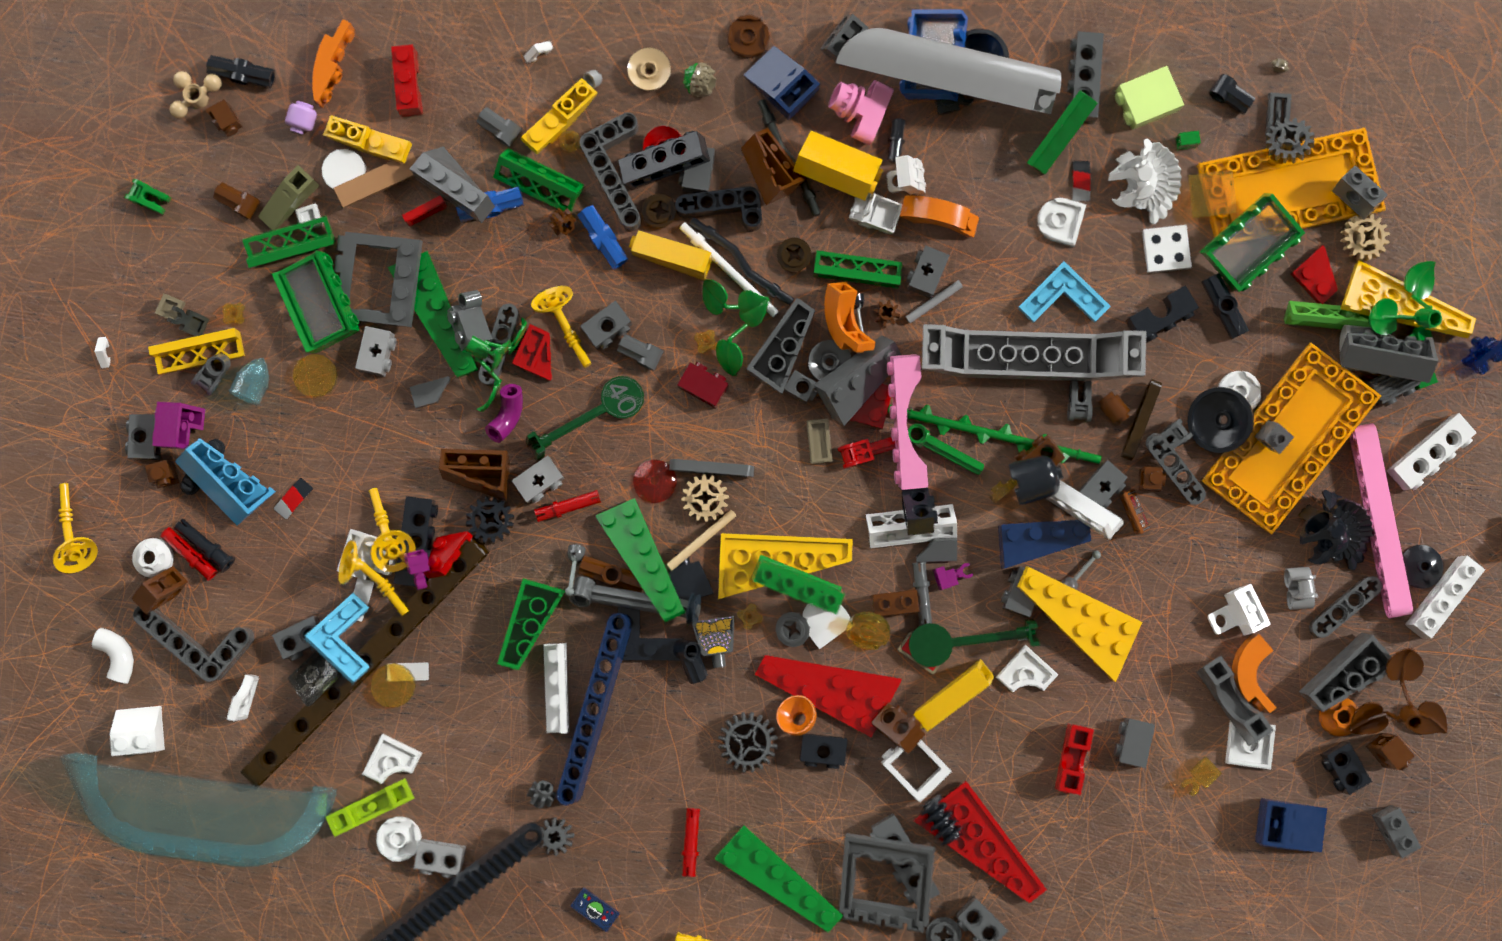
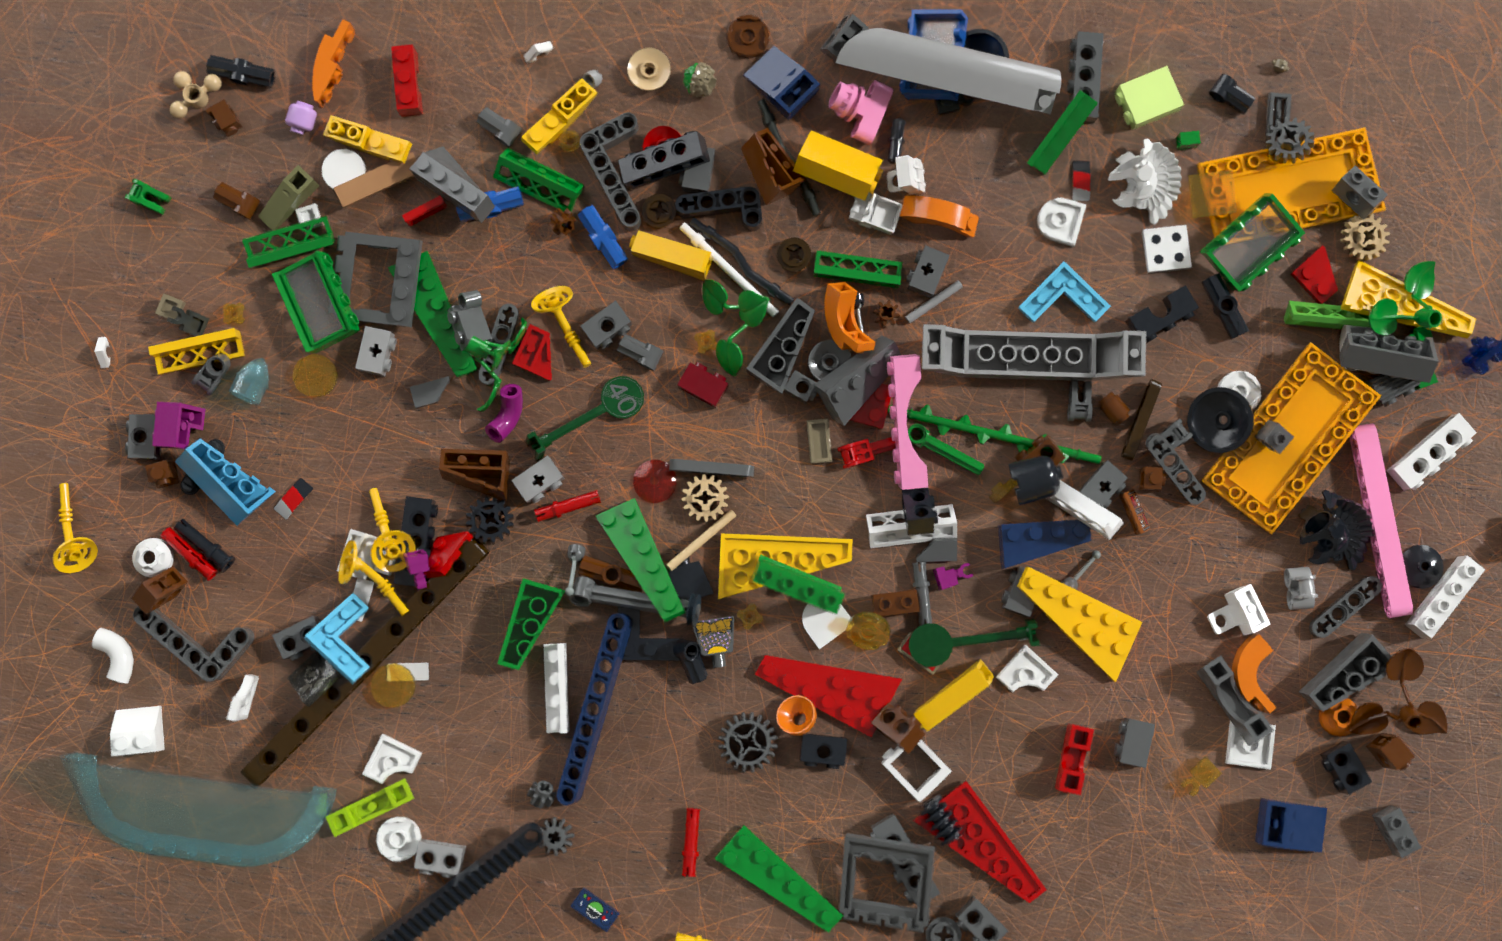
(784, 633): dark grey gear -> none

